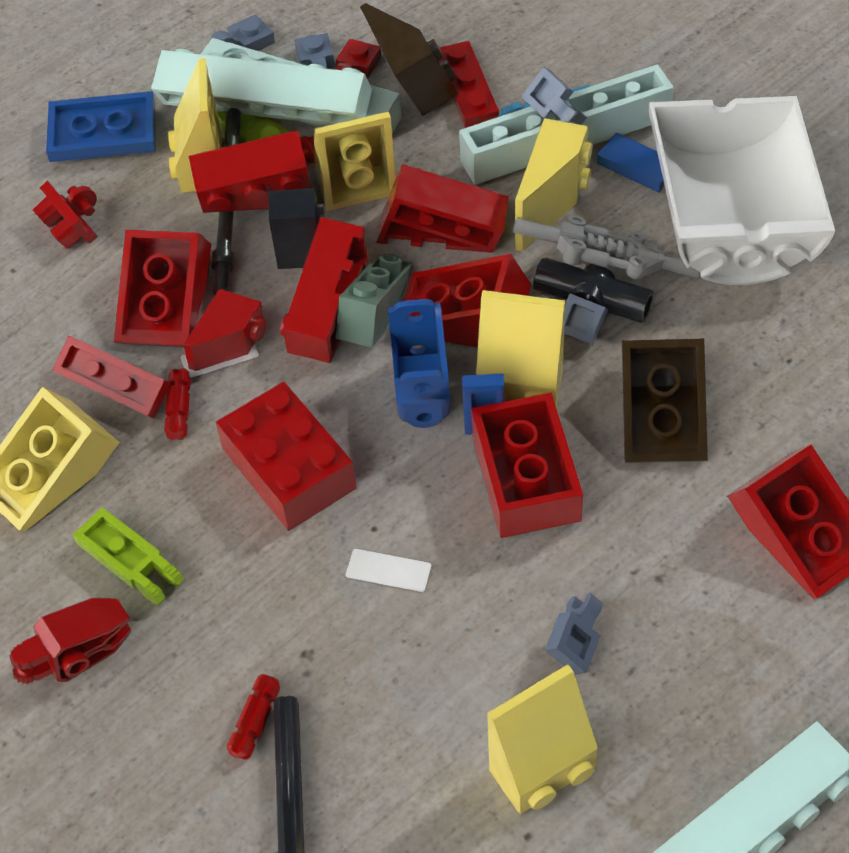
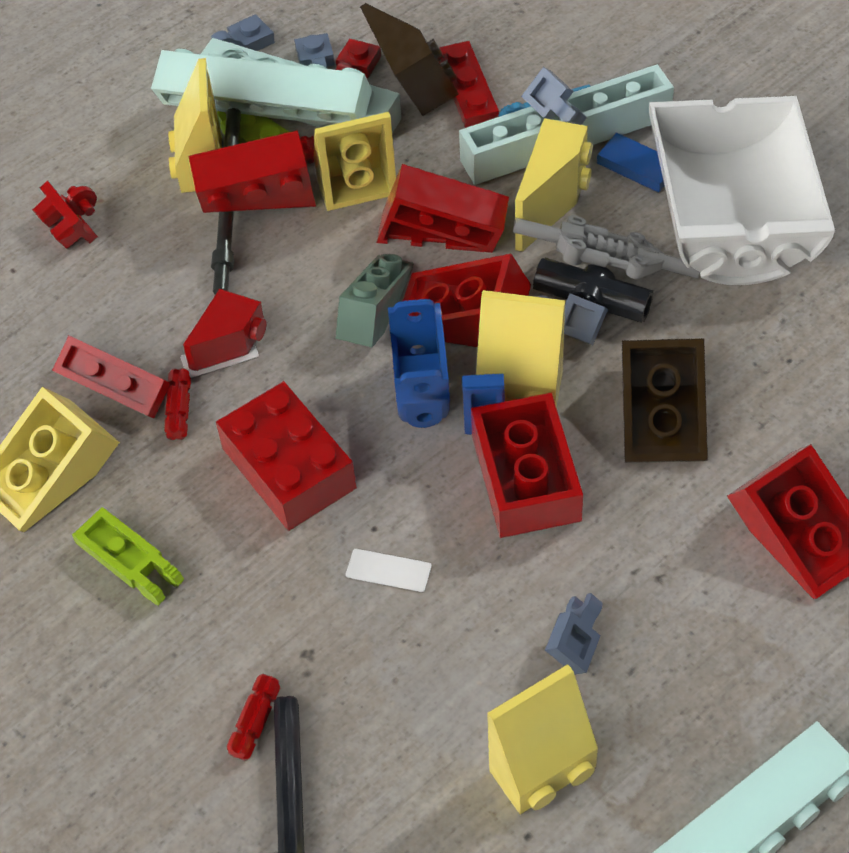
(71, 640): red hinge -> none
(101, 126): blue plate -> none
(161, 287): red slope -> none
(293, 224): black brick -> none
(332, 264): red wedge -> none

